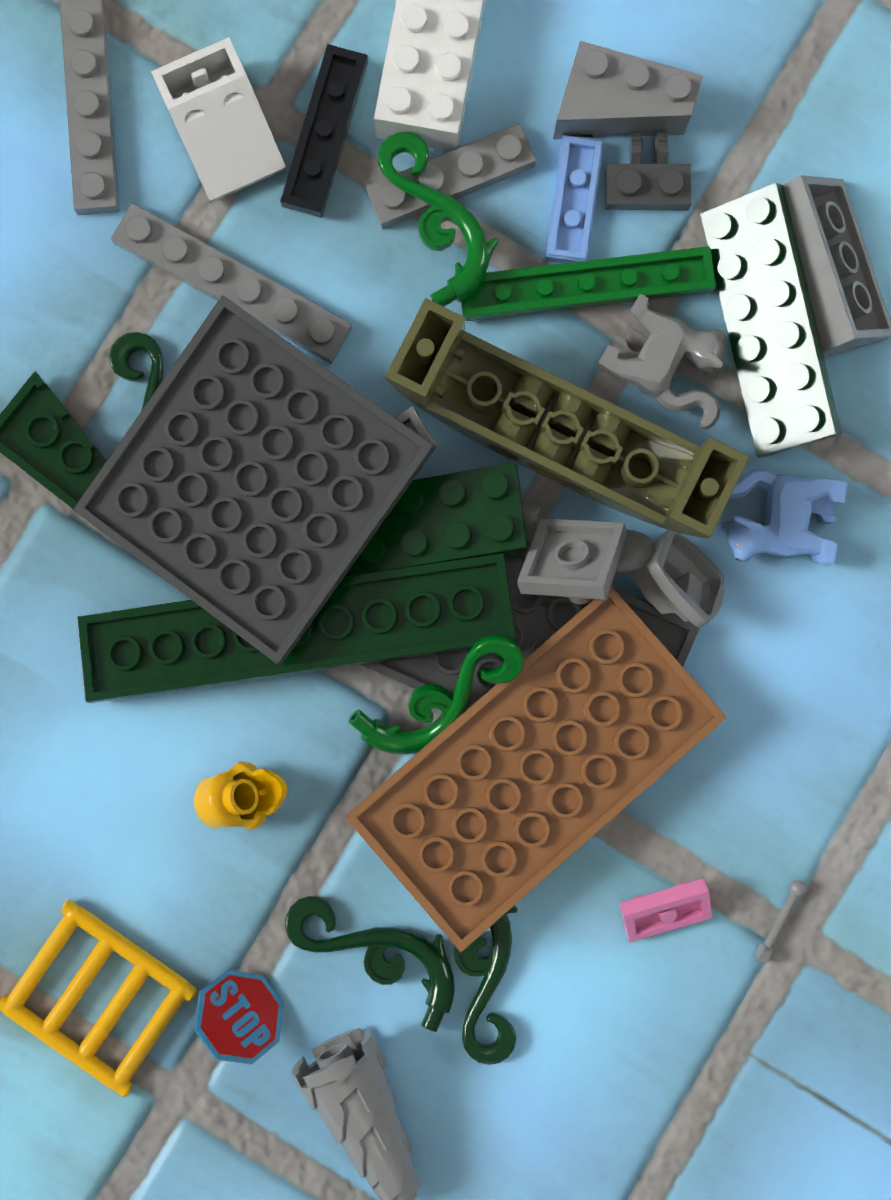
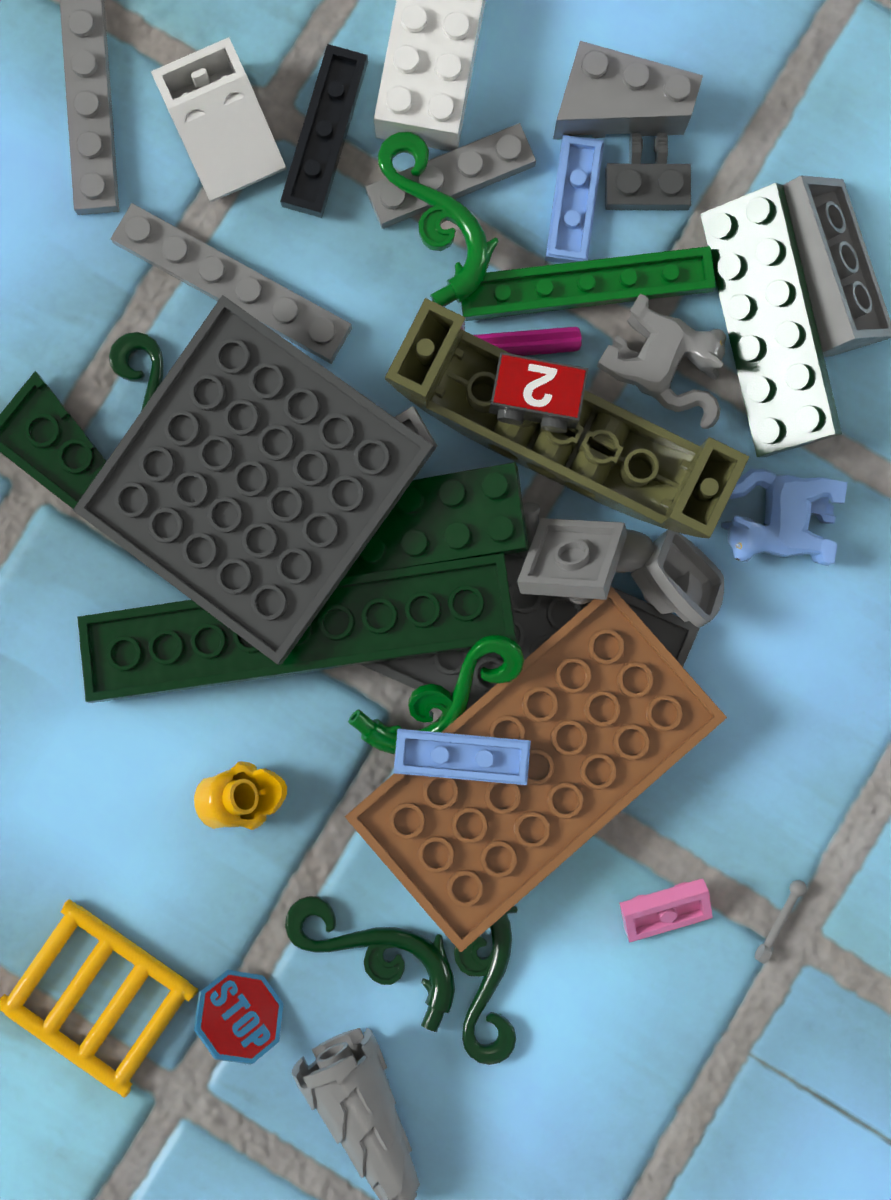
(462, 756): none -> light blue tile
(536, 341): none -> dark pink axle
(538, 392): none -> brick

